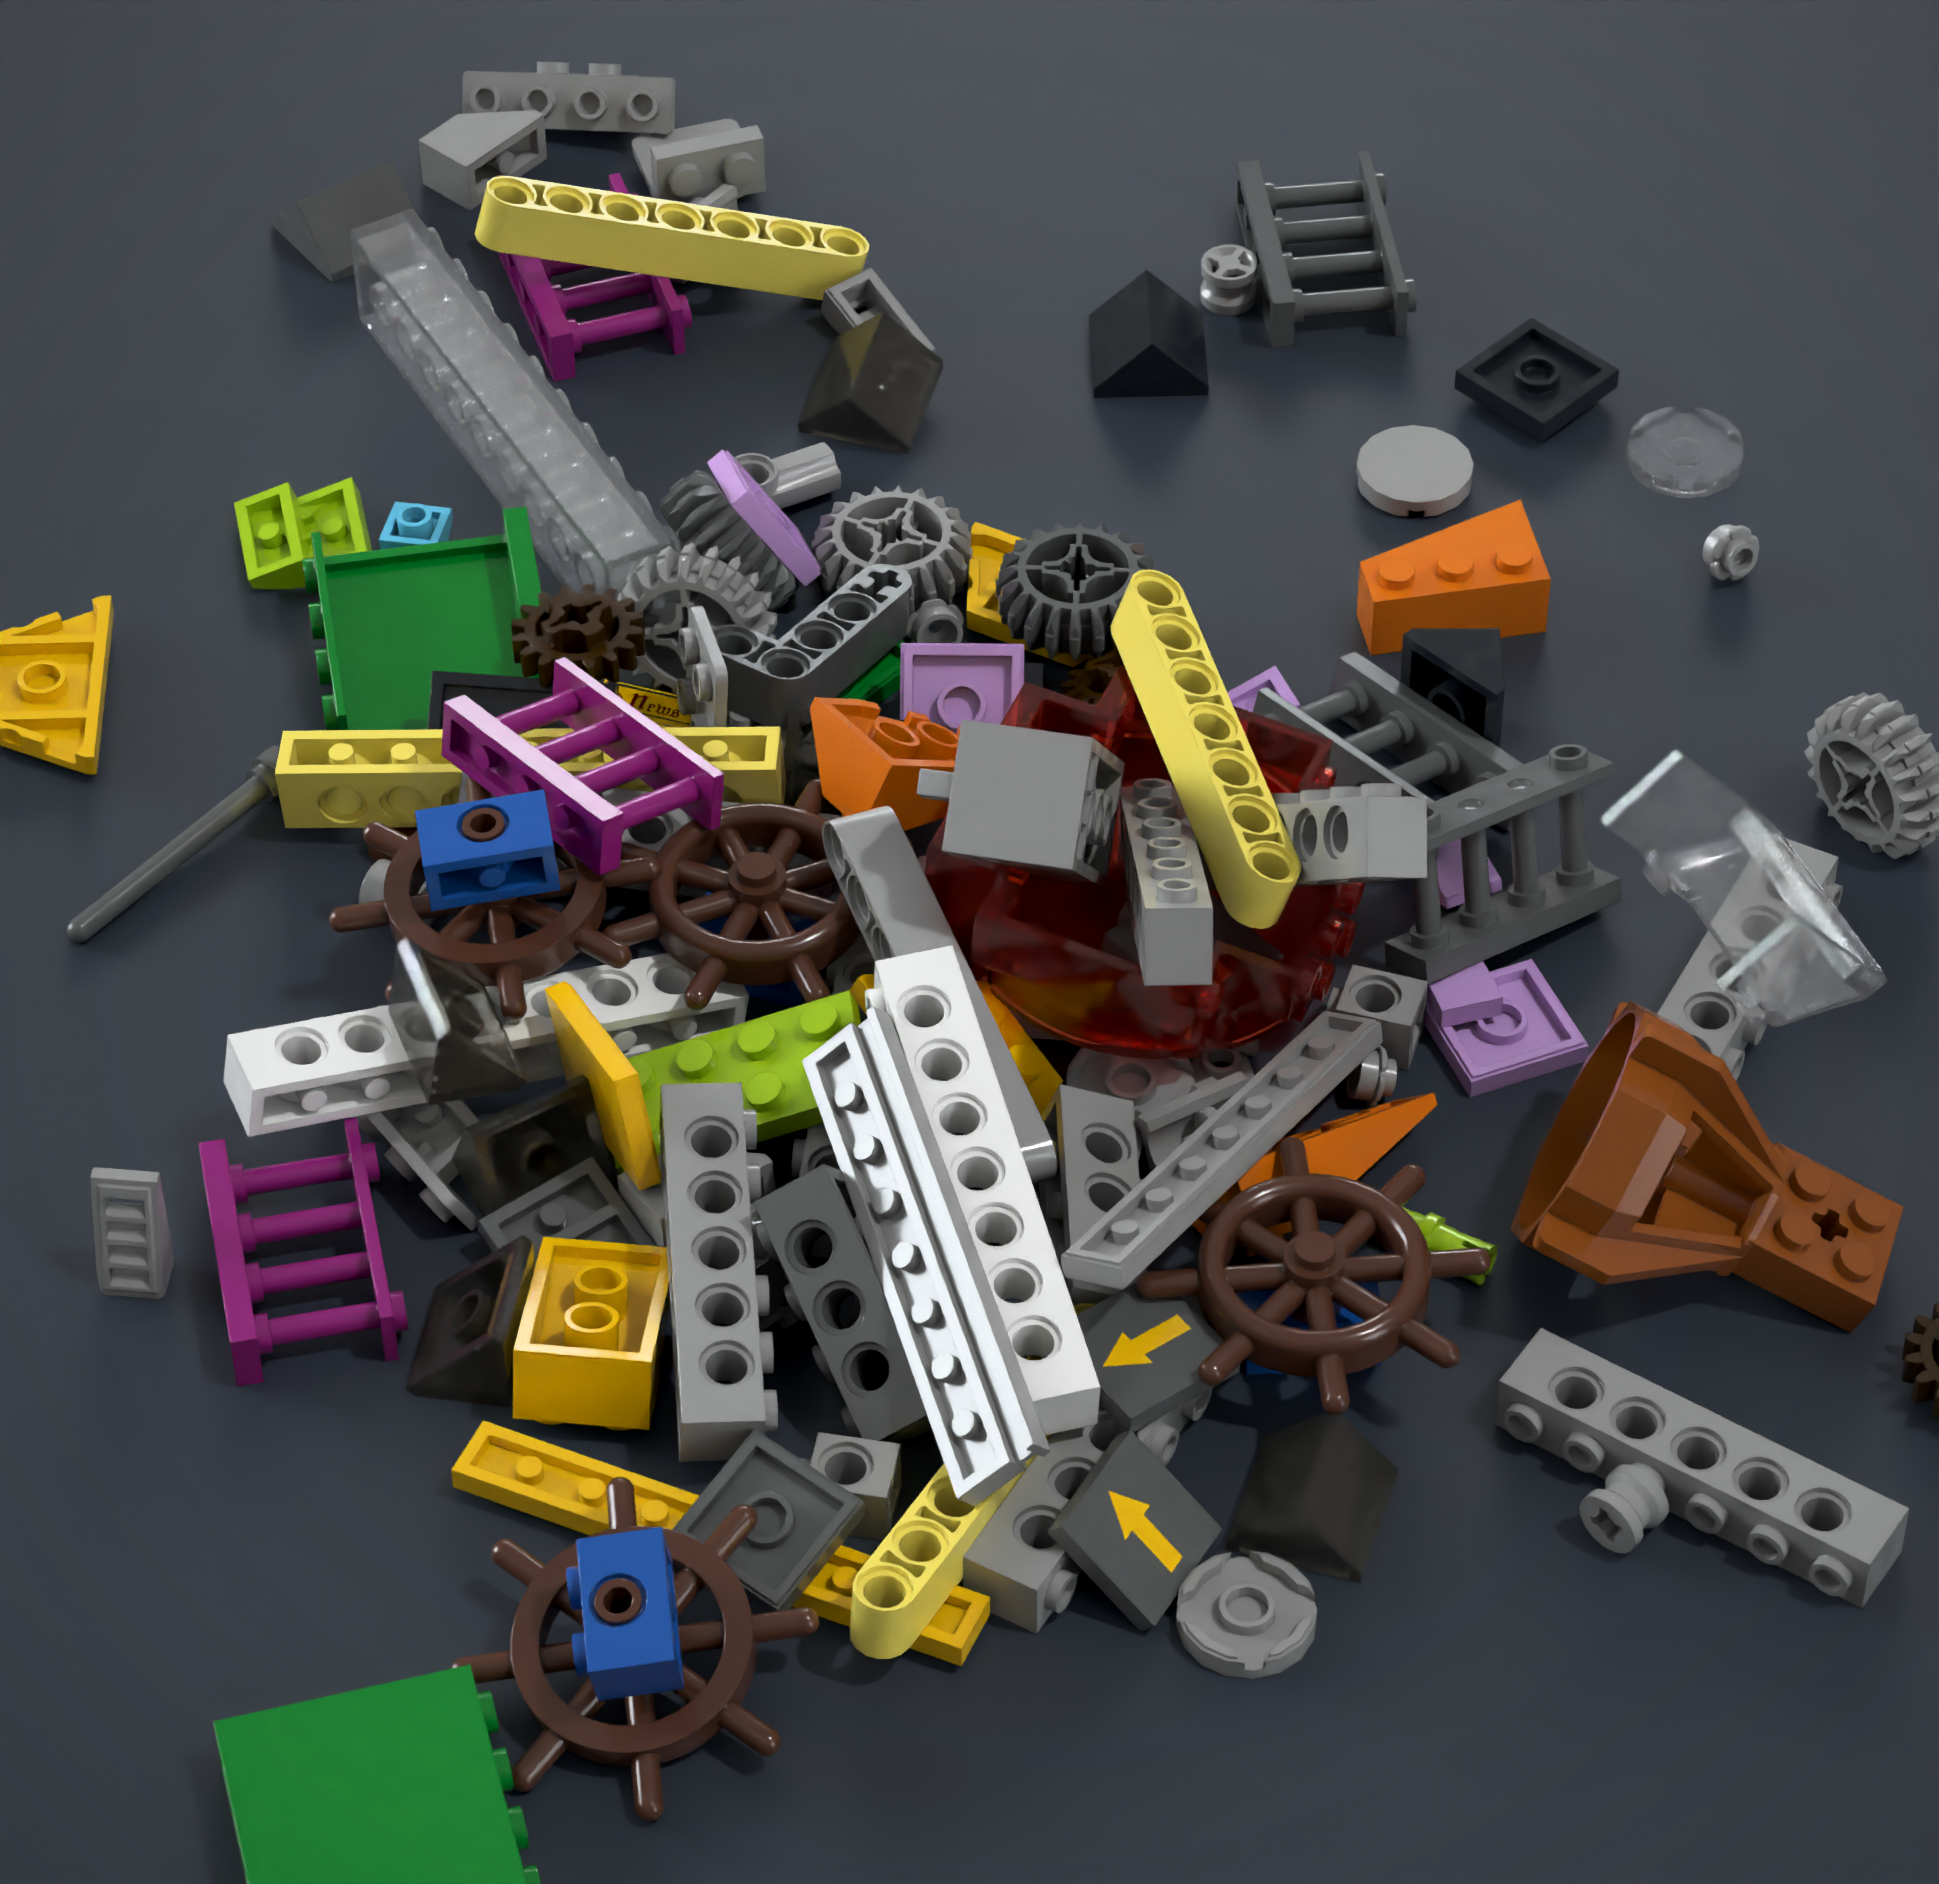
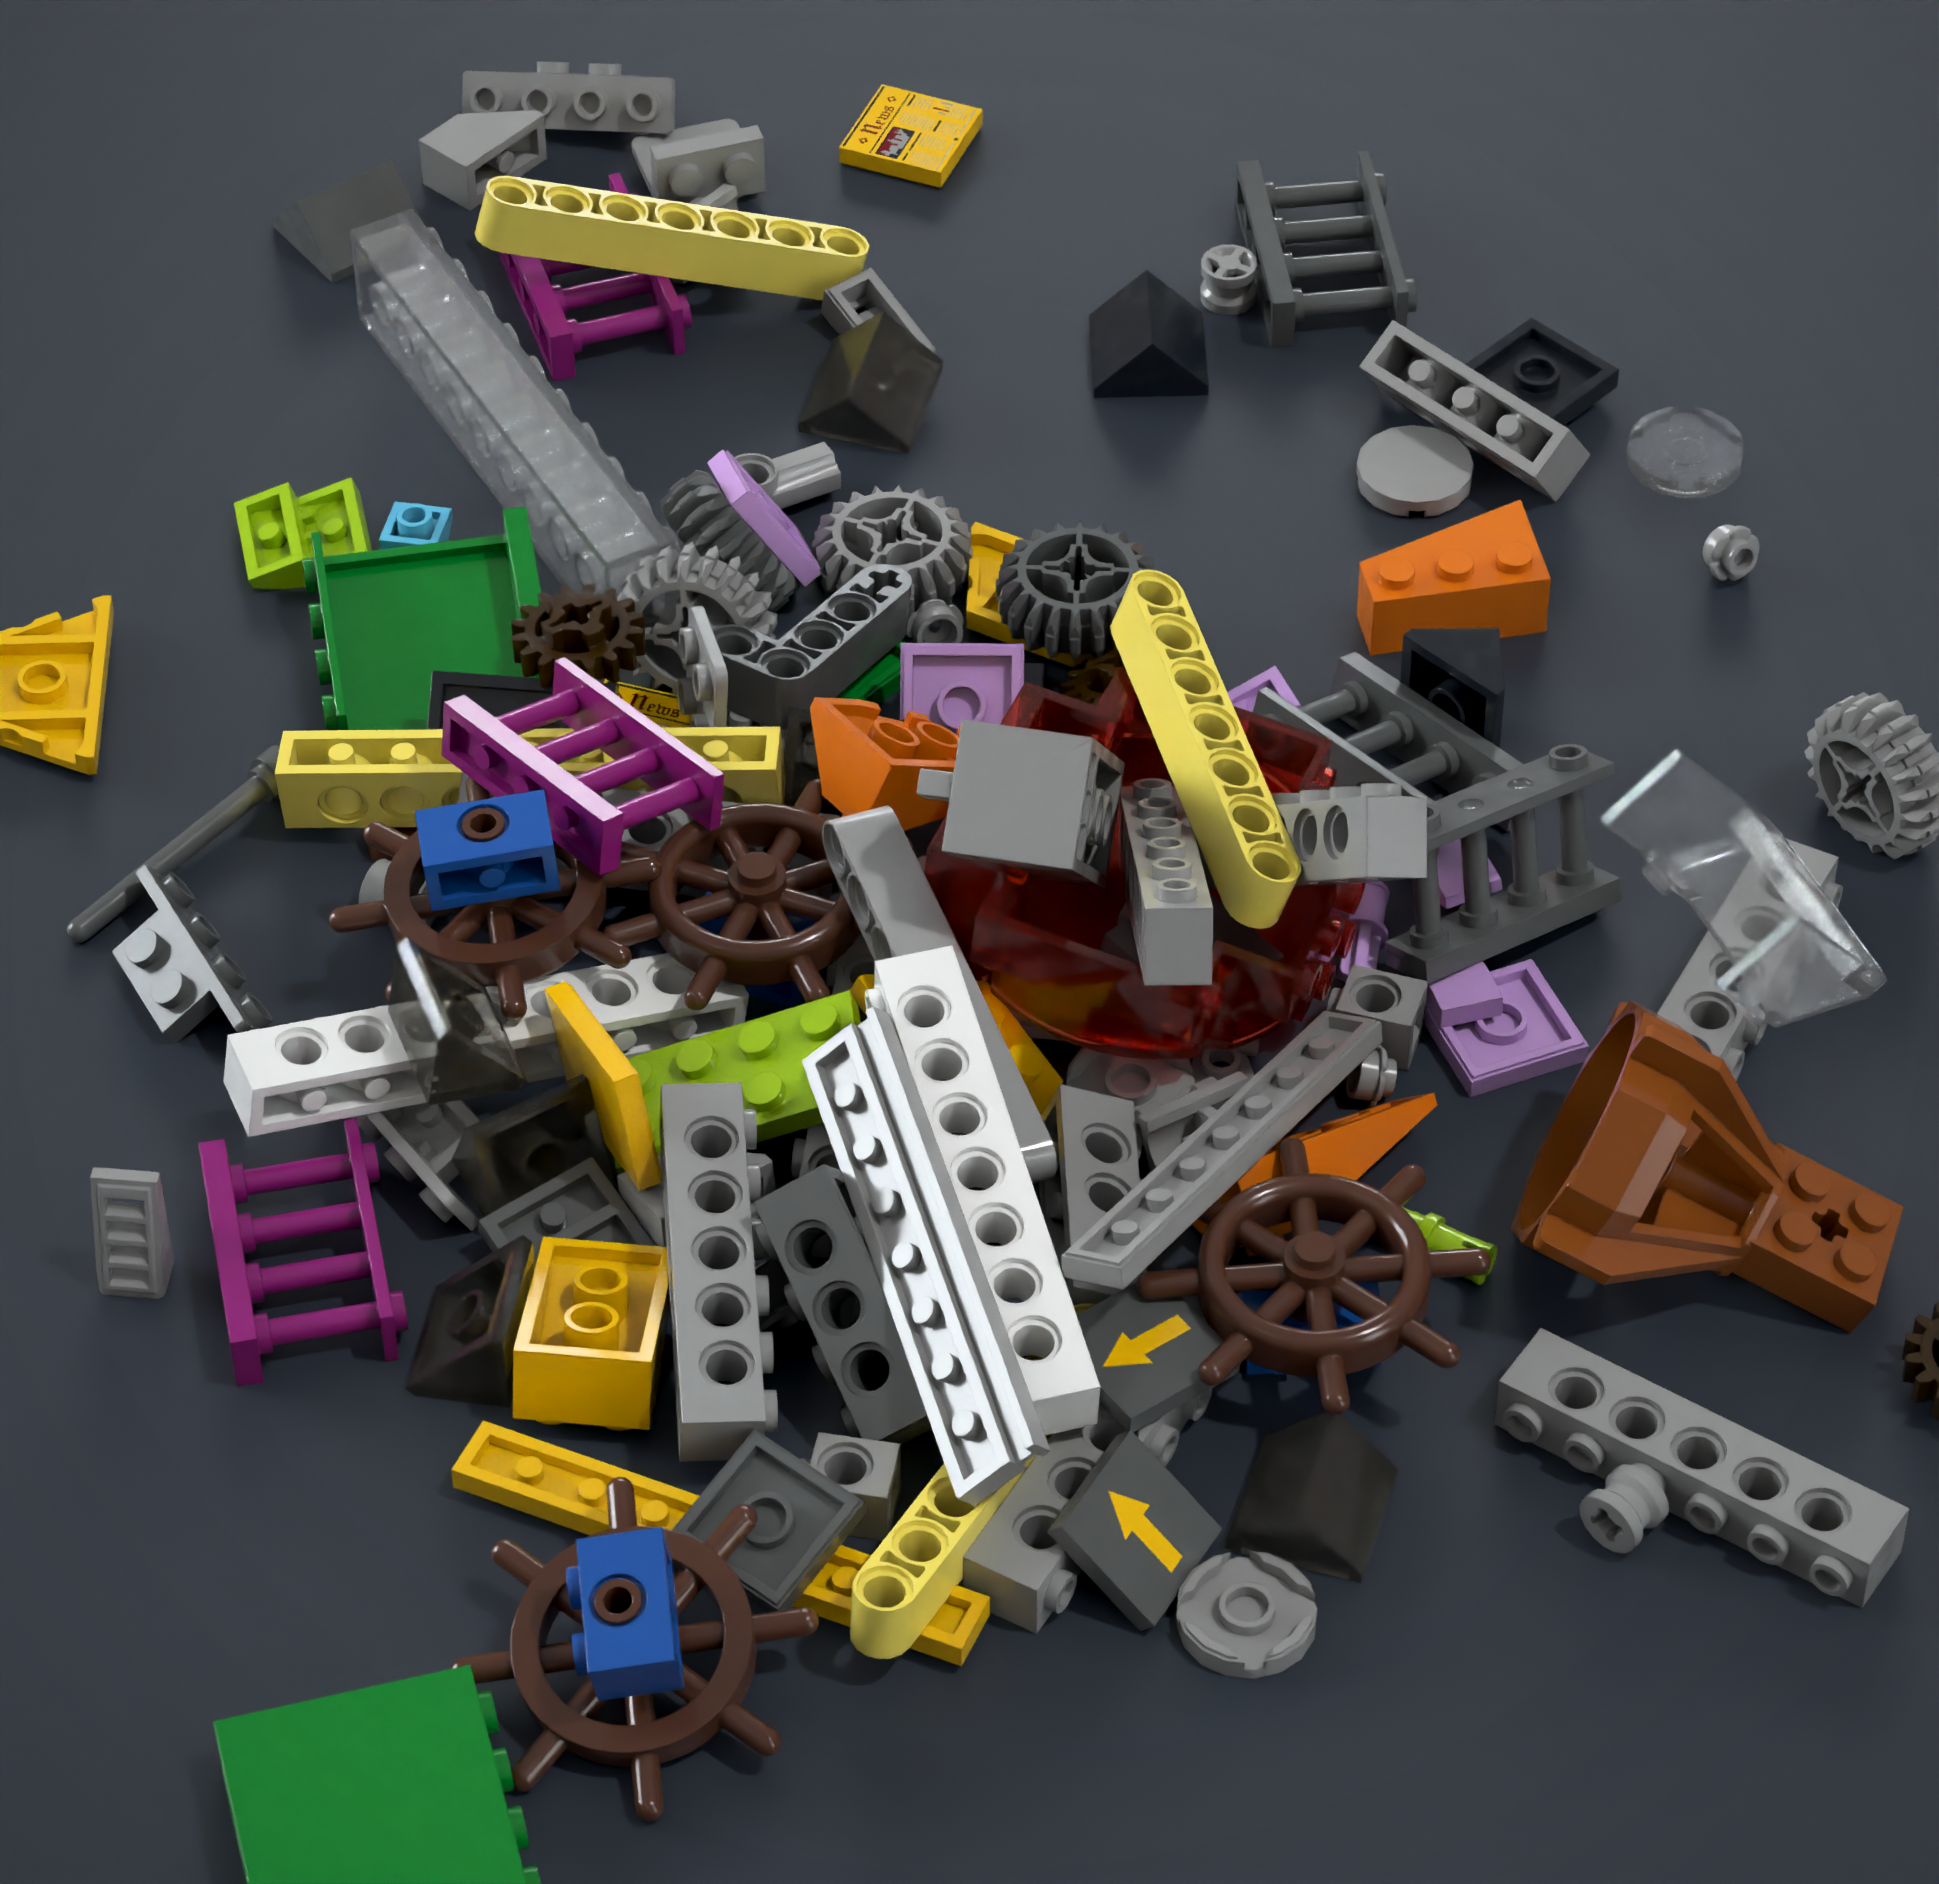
(178, 966): none -> bracket
(911, 136): none -> yellow tile
(1370, 931): none -> lavender axle
(1475, 410): none -> light grey brick

